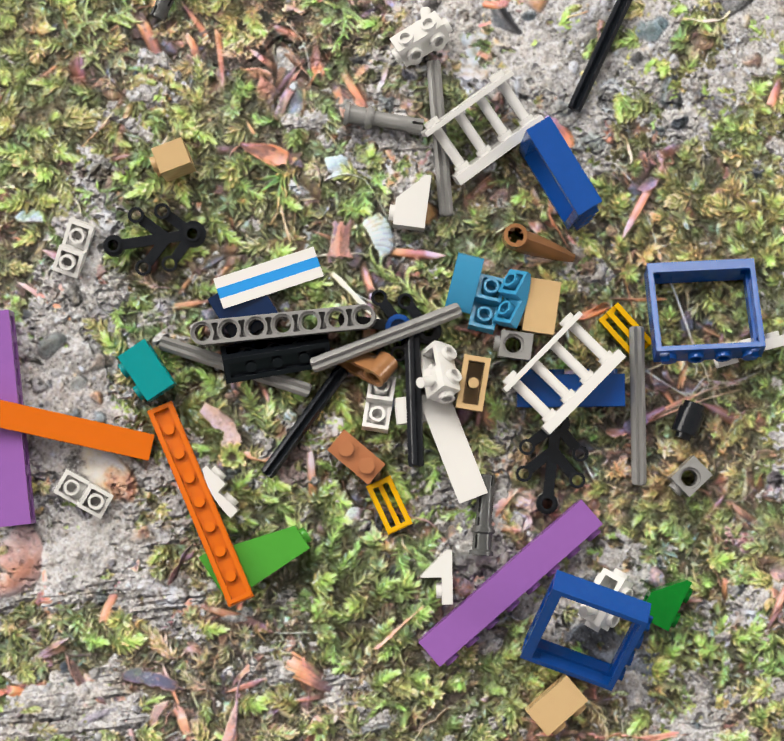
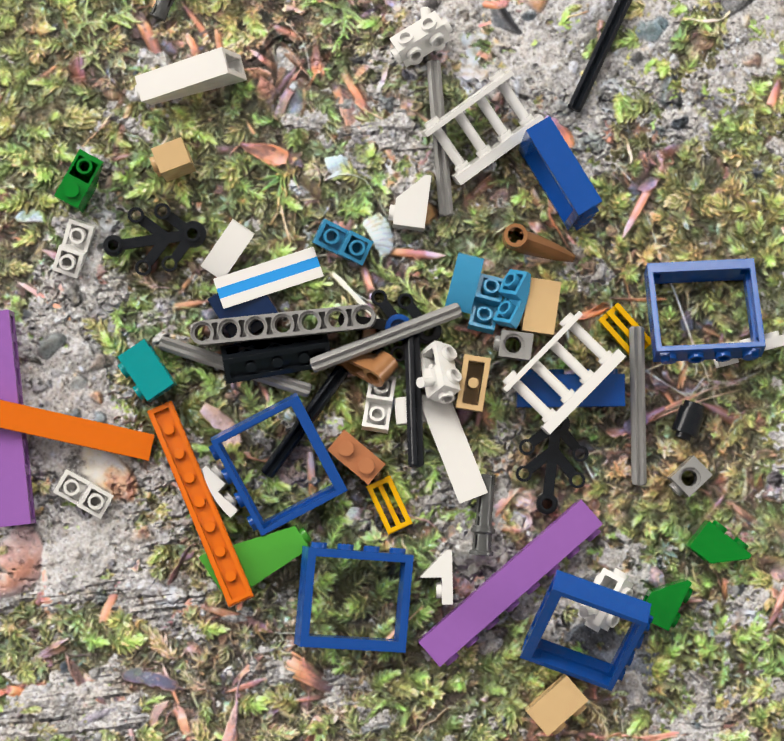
(80, 181): none -> green slope
(190, 76): none -> white slope
(227, 249): none -> white slope
(244, 498): none -> blue window
(305, 594): none -> blue window
(342, 242): none -> dark azure slope
(369, 117): light grey pin -> none
(715, 546): none -> green slope

